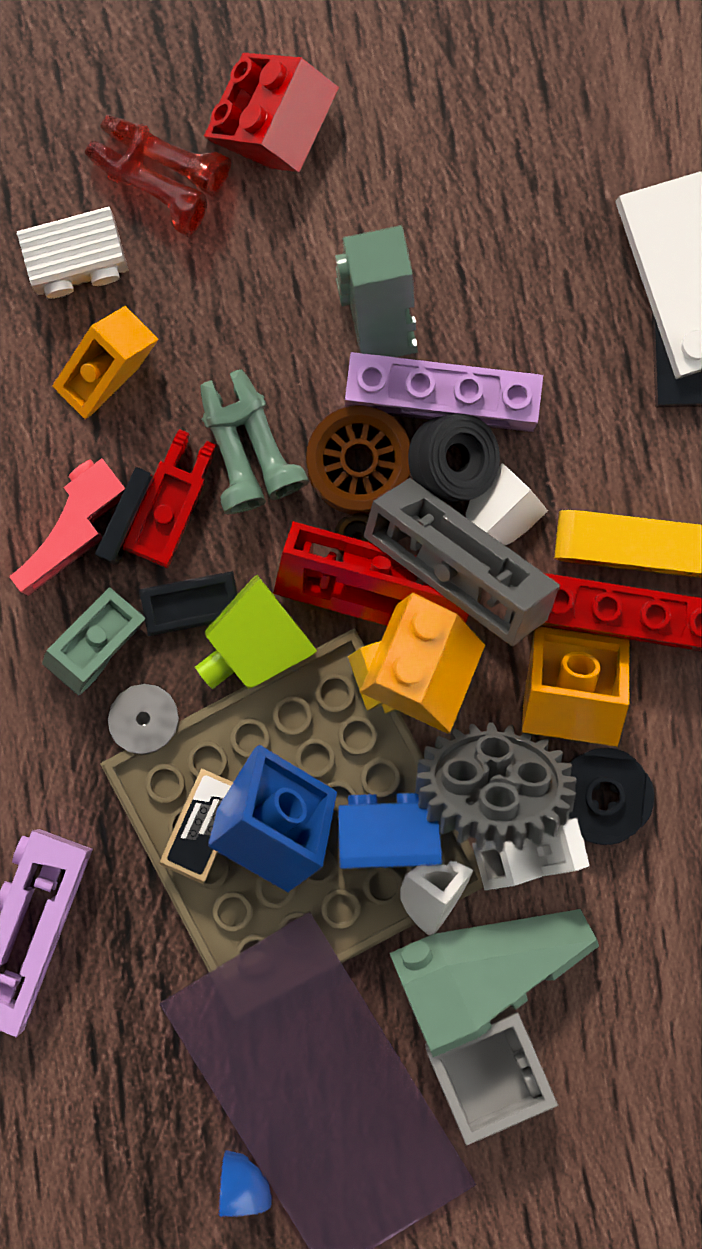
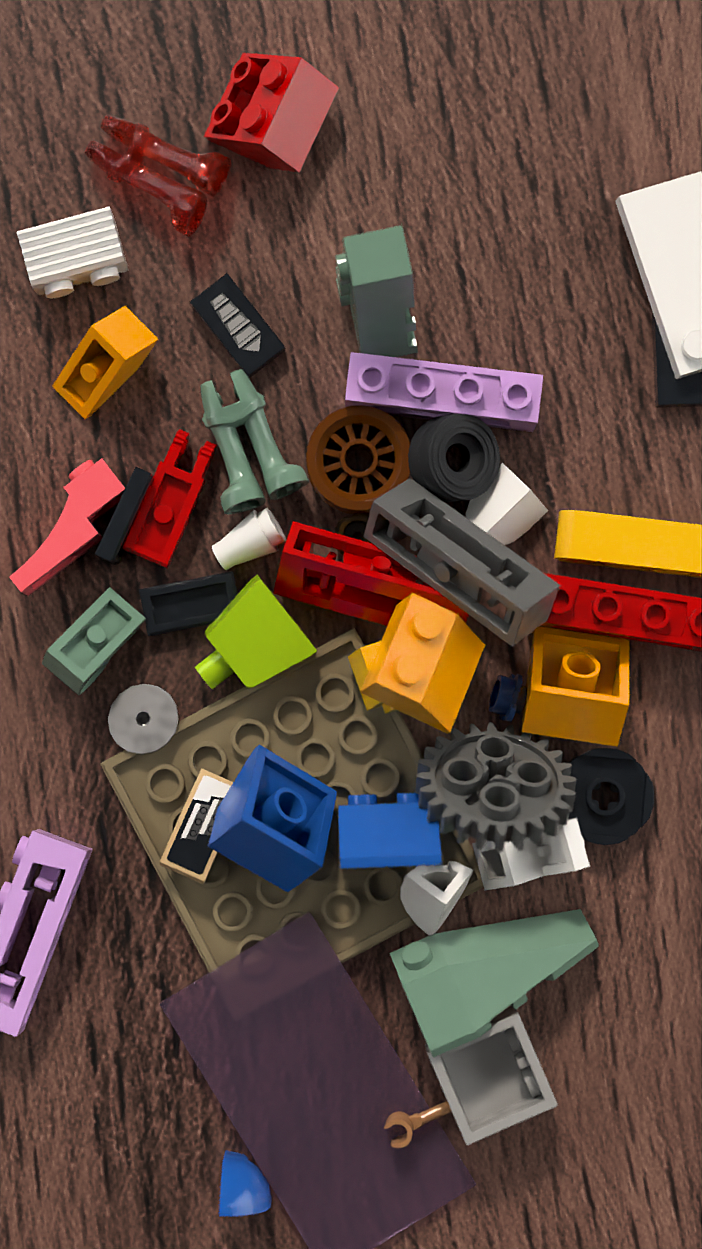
(237, 325): none -> tile
(250, 539): none -> white cone
(414, 1122): none -> medium nougat hand
(508, 696): none -> dark blue plate

